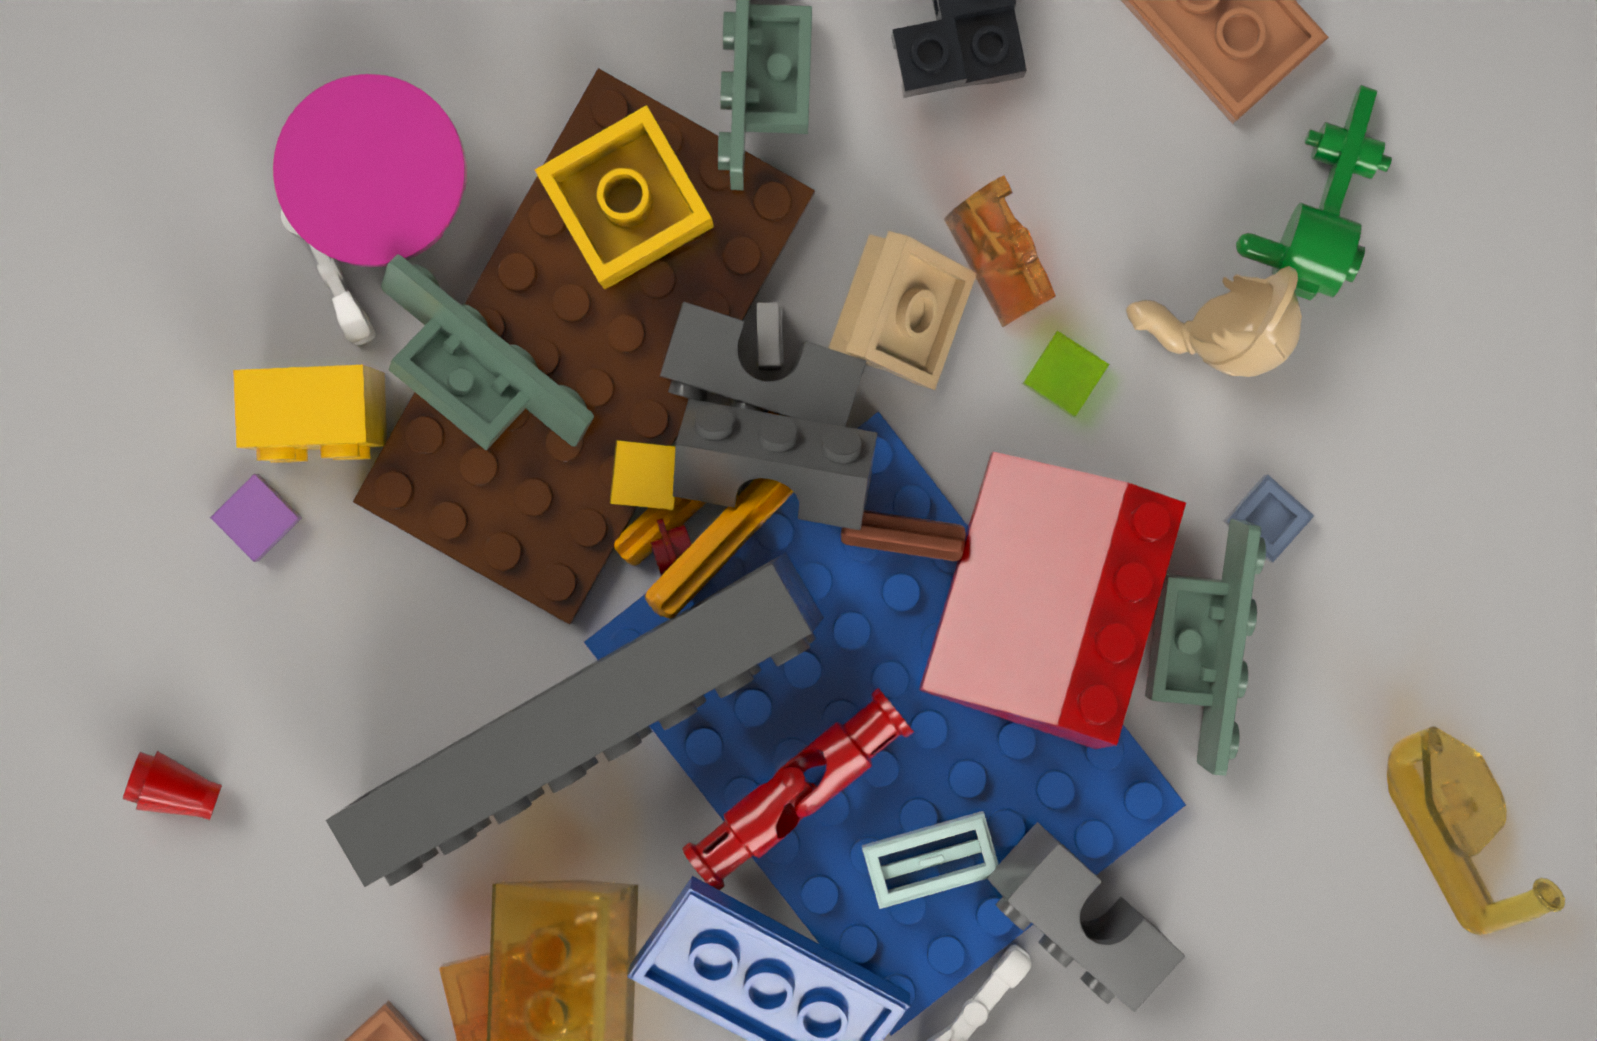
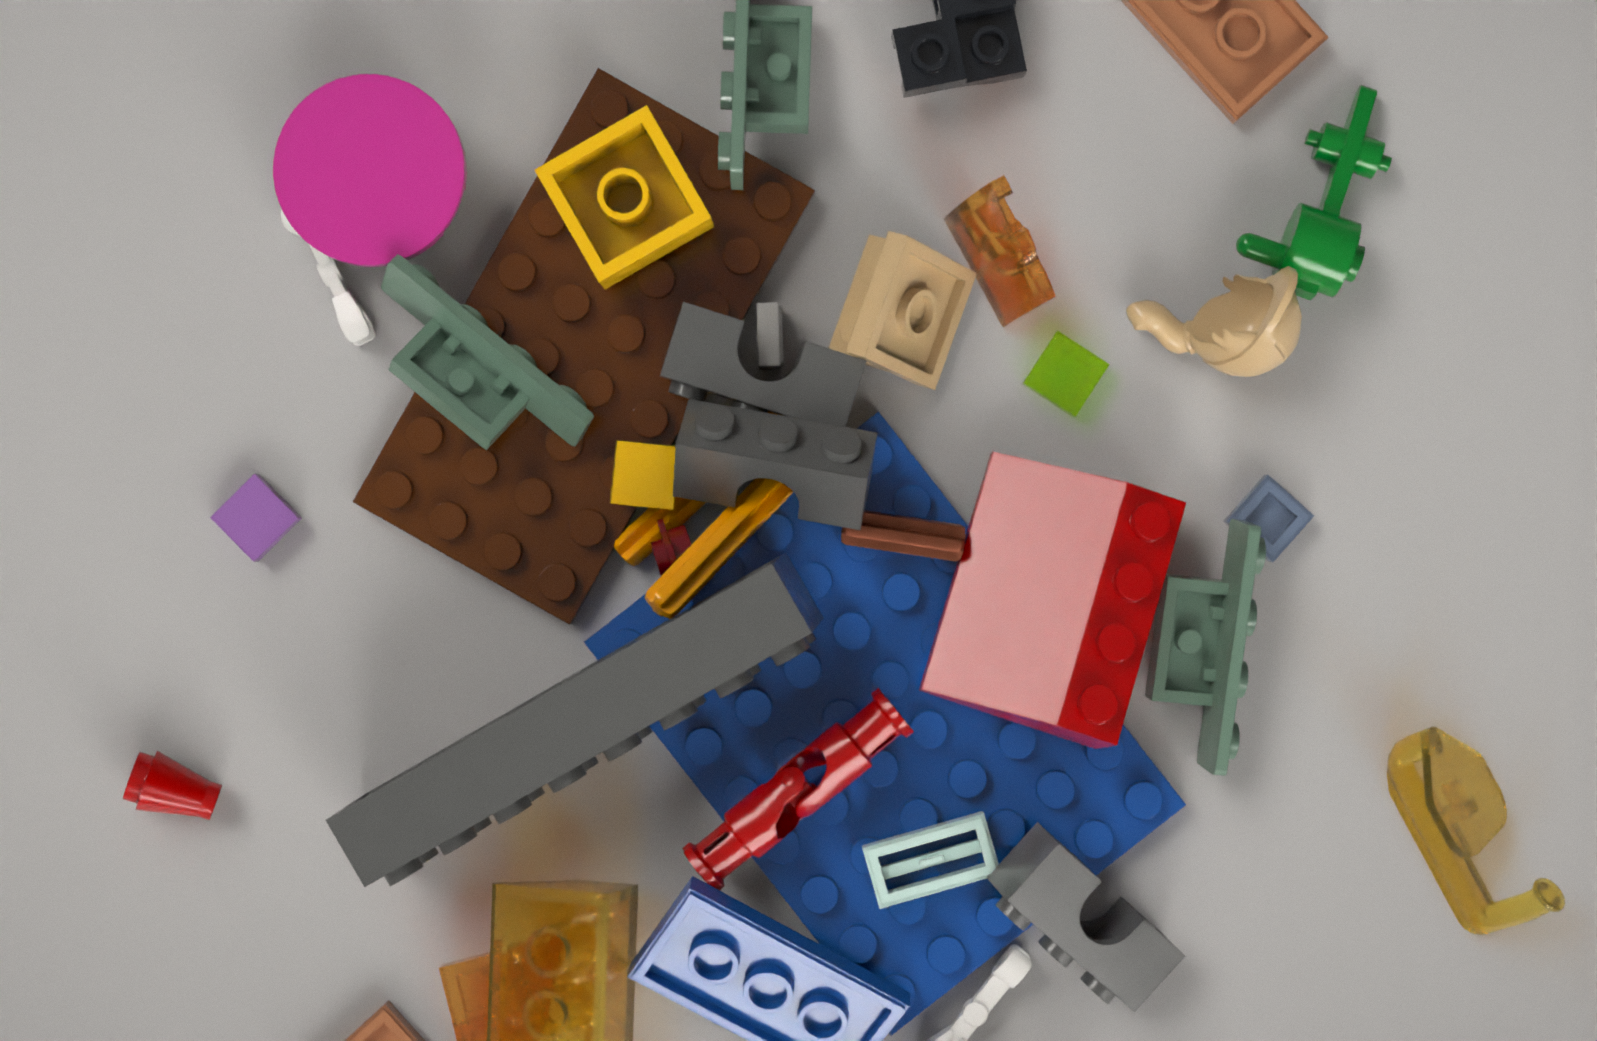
(310, 409): yellow brick -> none

